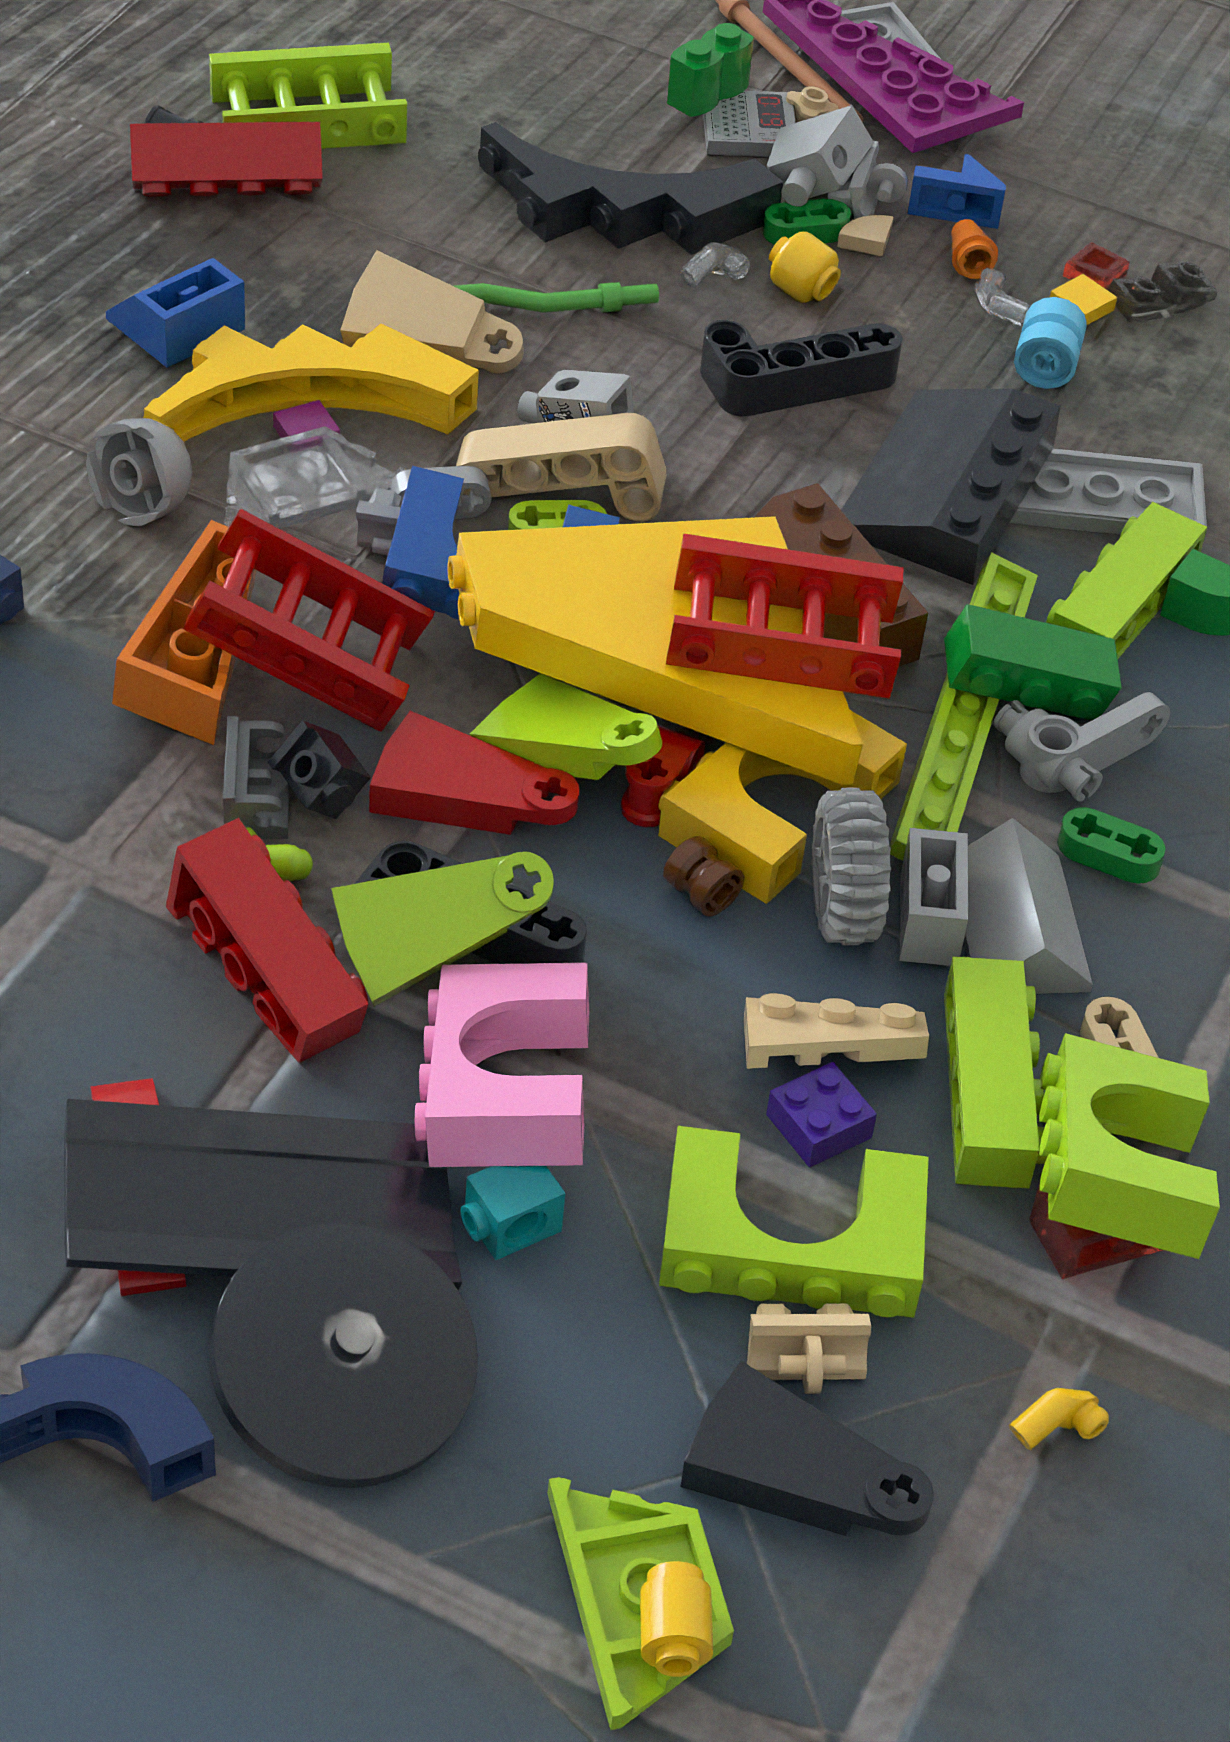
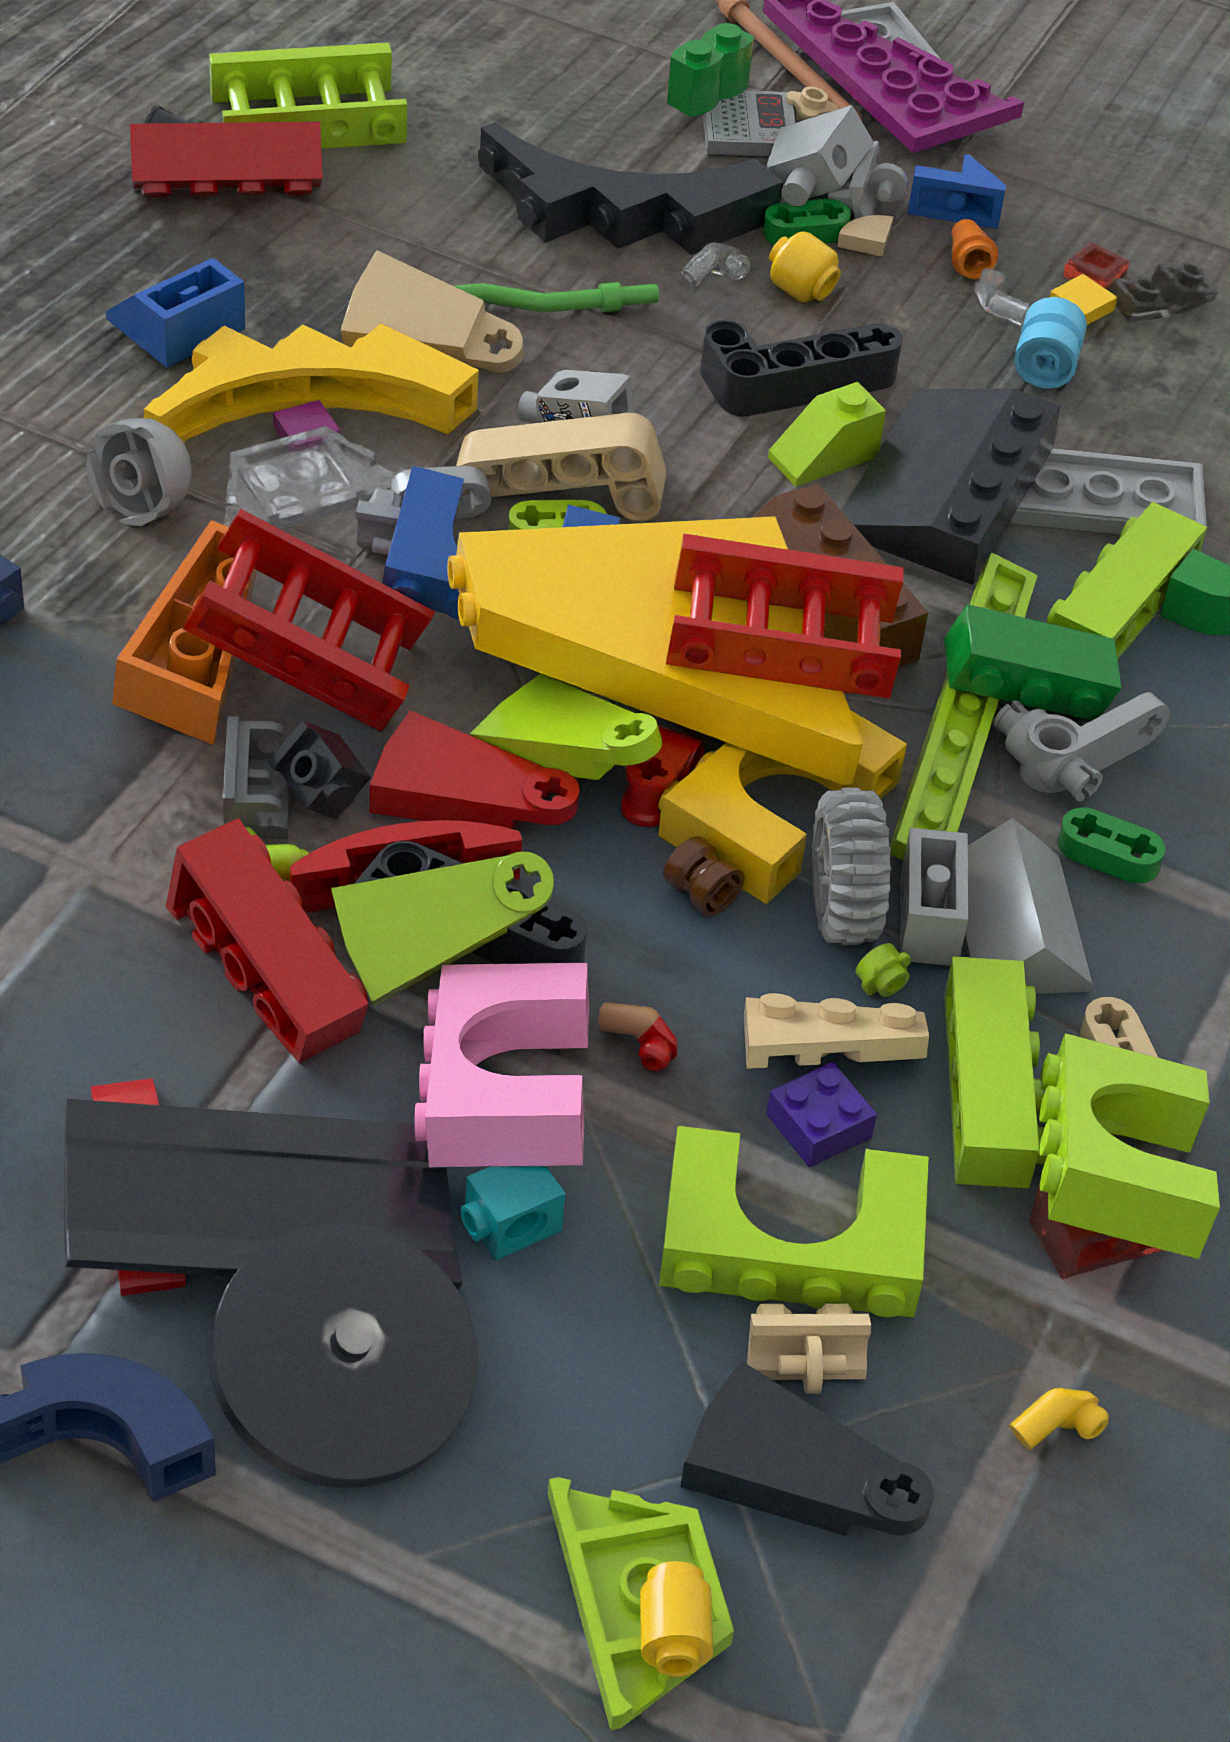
(347, 858): none -> red slope
(647, 1026): none -> arm
(830, 435): none -> lime slope
(883, 970): none -> lime plate

